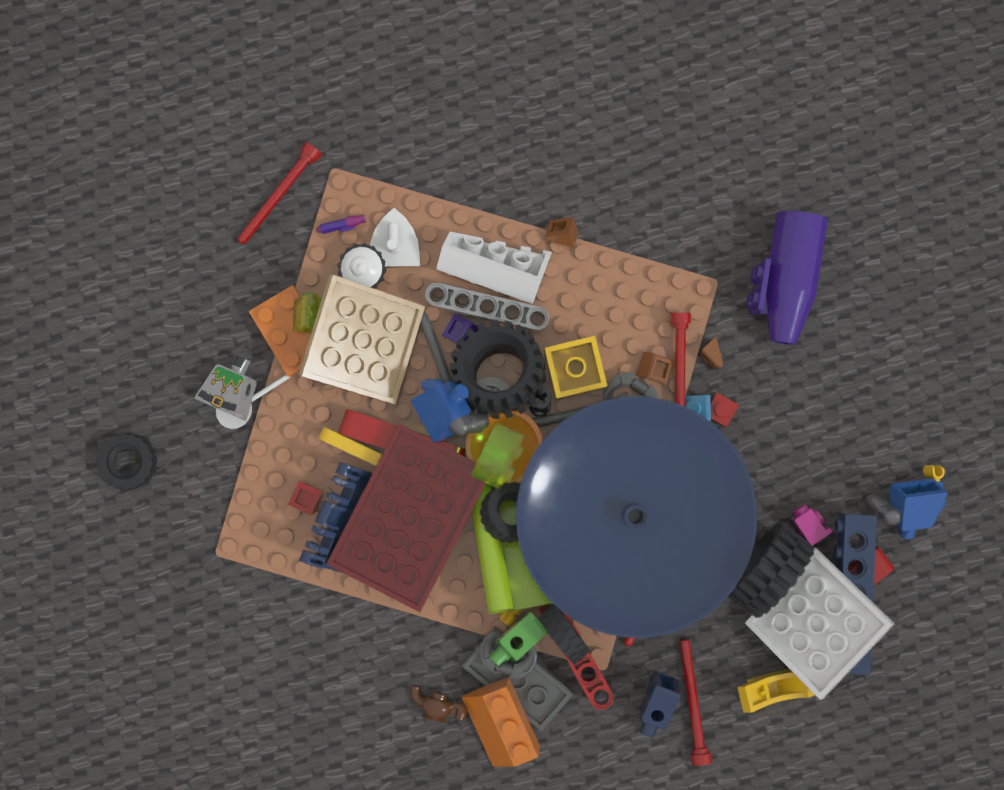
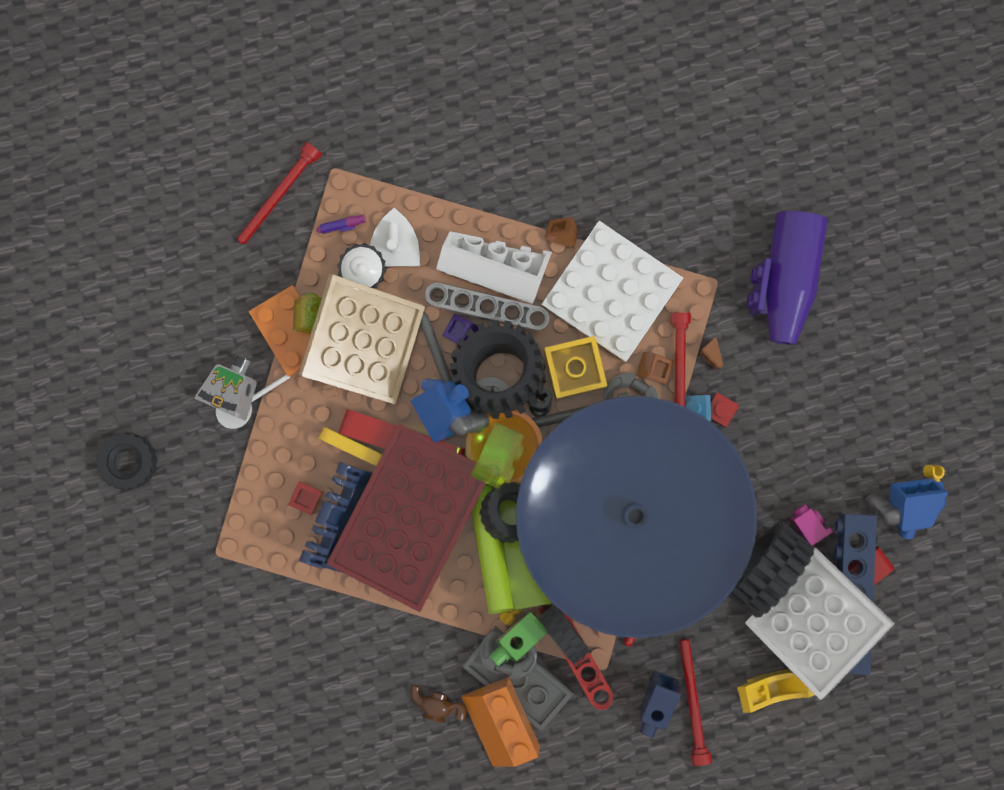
(612, 291): none -> white plate

